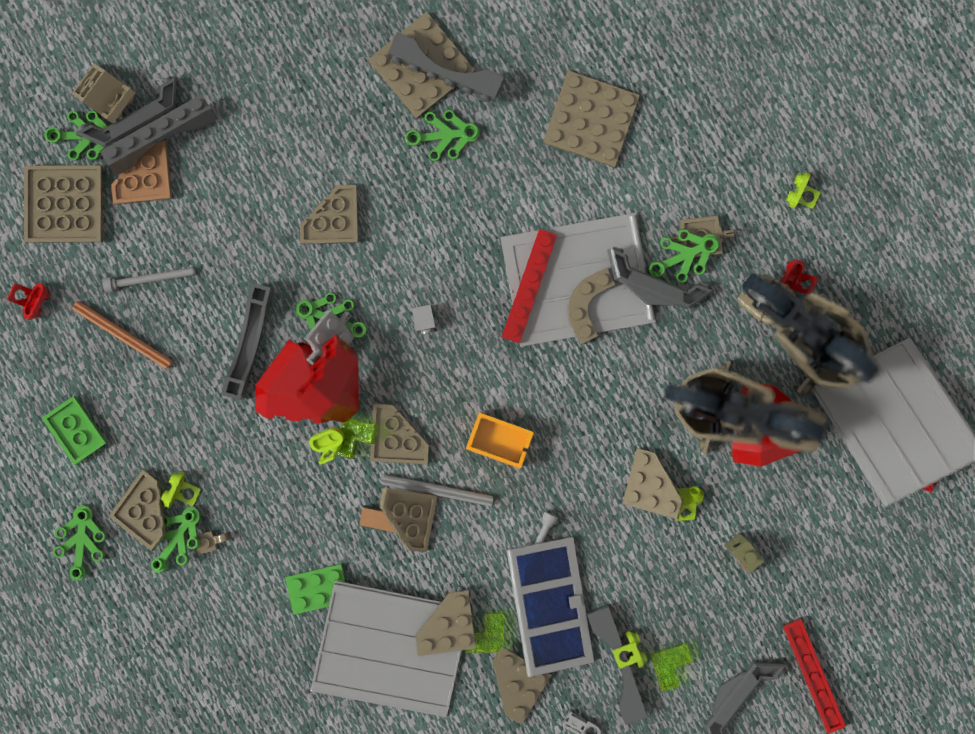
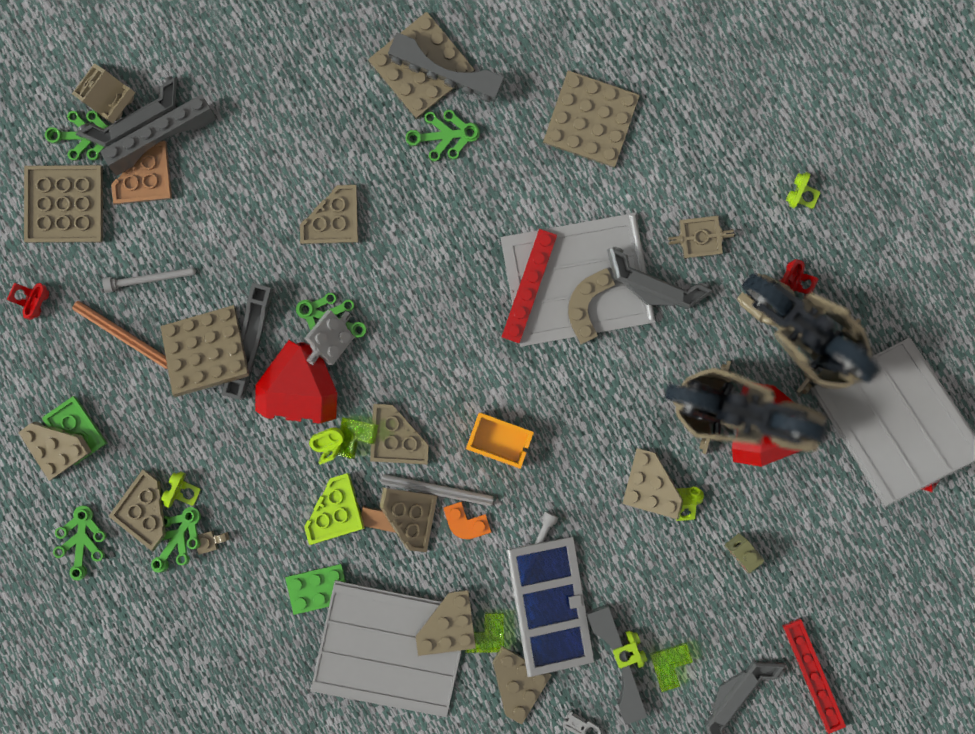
(54, 448): none -> dark tan plate
(204, 351): none -> dark tan plate
(333, 383): red panel -> none
(335, 512): none -> lime plate
(424, 319): light grey brick -> none
(464, 527): none -> orange plate
(687, 254): bright green plant -> none

